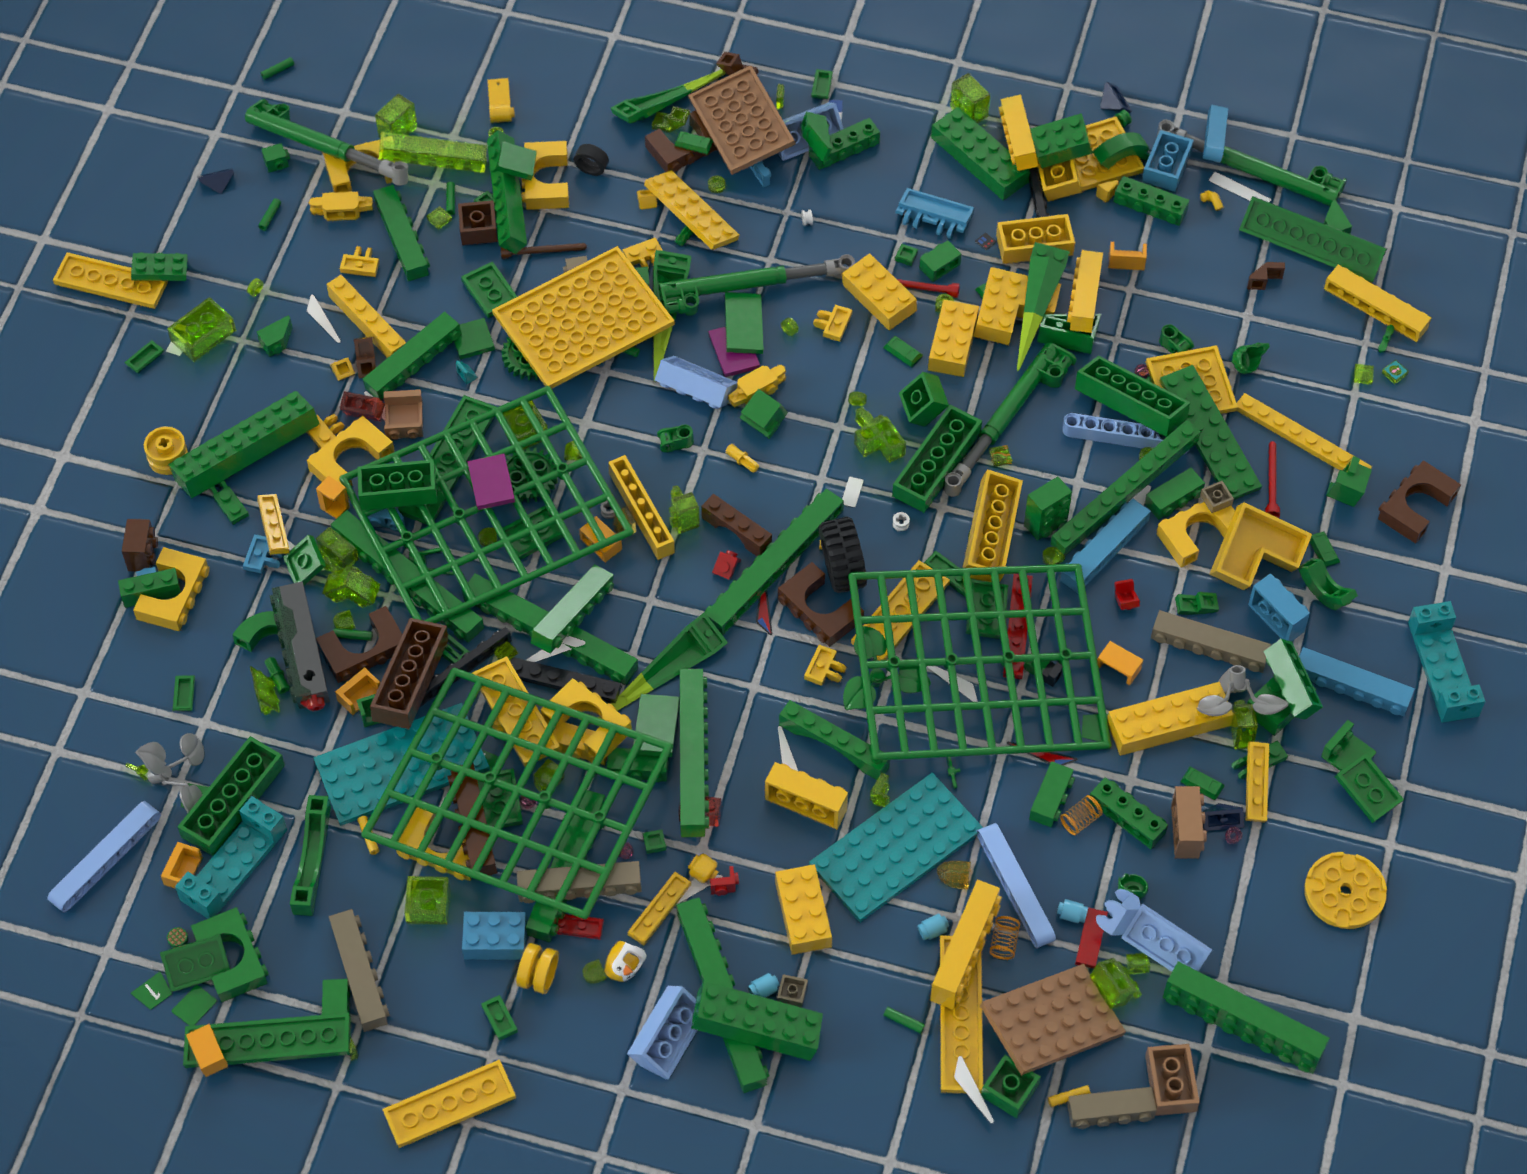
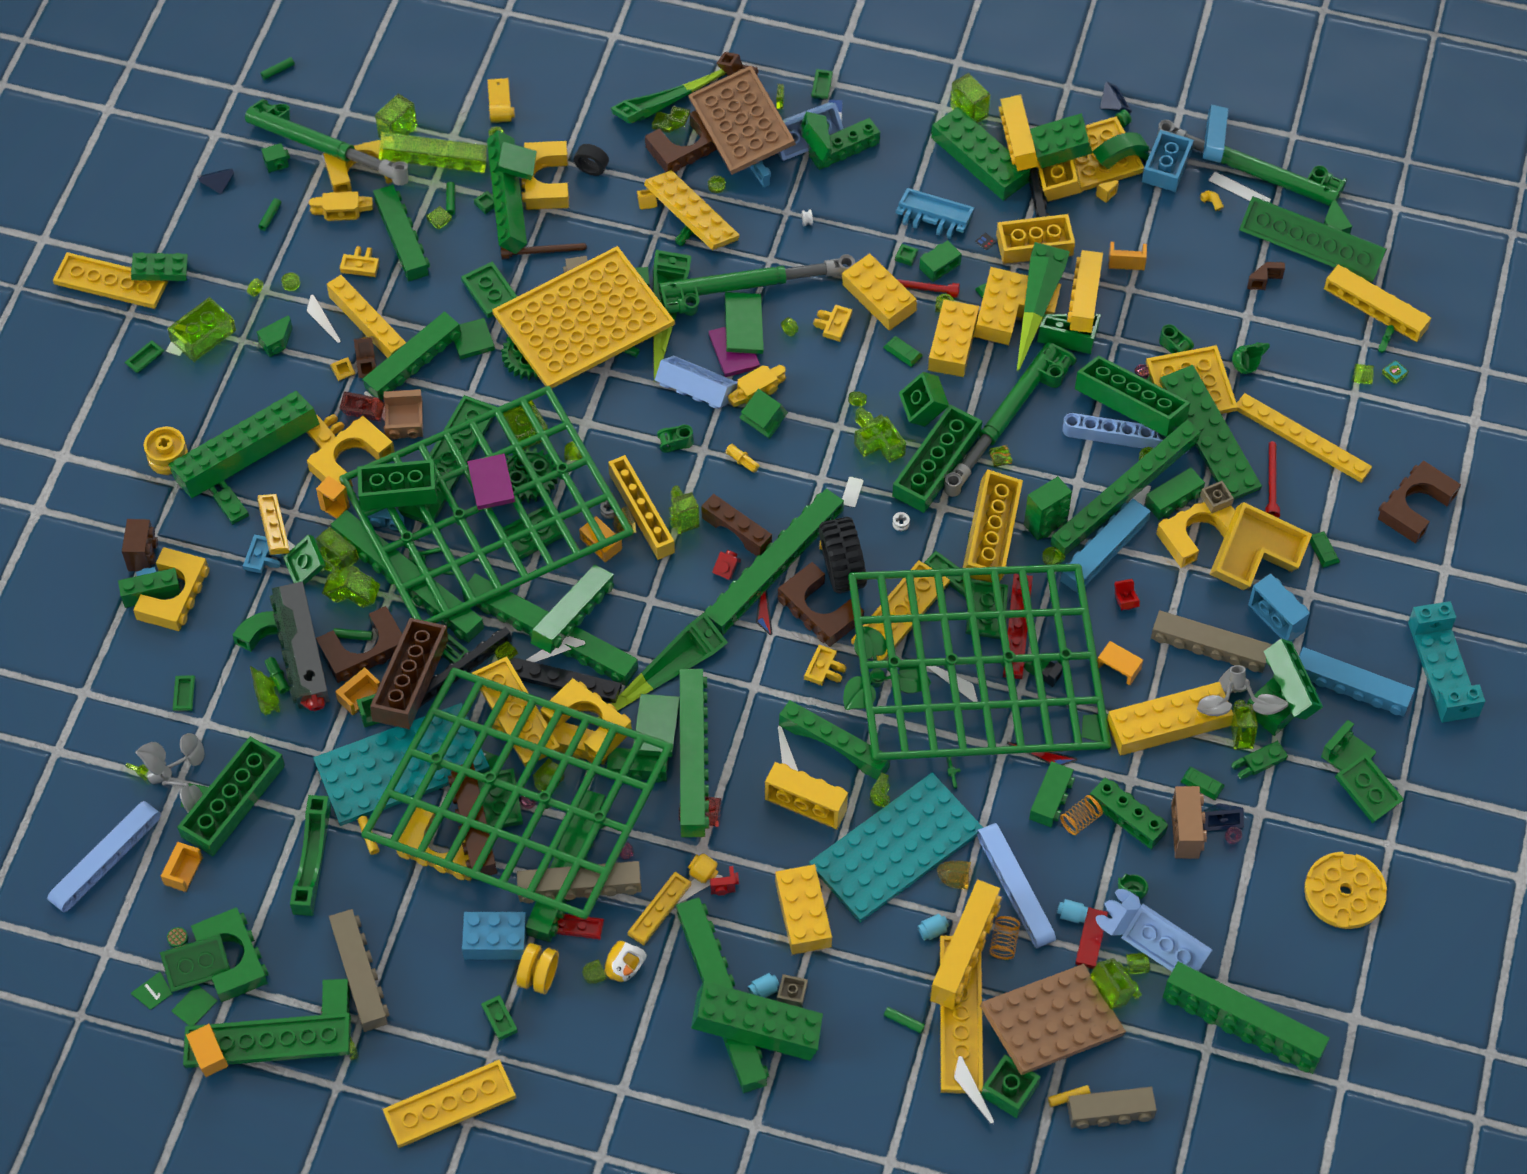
(234, 860): teal plate -> none
(290, 281): none -> clear neon green tile
(344, 620): clear neon green tile -> none
(427, 900): clear neon green brick -> none
(465, 372): teal slope -> none
(477, 222): reddish brown brick -> none
(487, 536): clear neon green tile -> none
(642, 252): yellow hinge -> none
(654, 841): green plate -> none
(665, 1032): light blue slope -> none
(693, 142): green tile -> none
(1151, 200): green brick -> none
(1172, 1079): medium nougat brick -> none
(1200, 604): green slope -> none
(1257, 782): yellow plate -> none
(1323, 586): green arch -> none
(1350, 483): green plate -> none

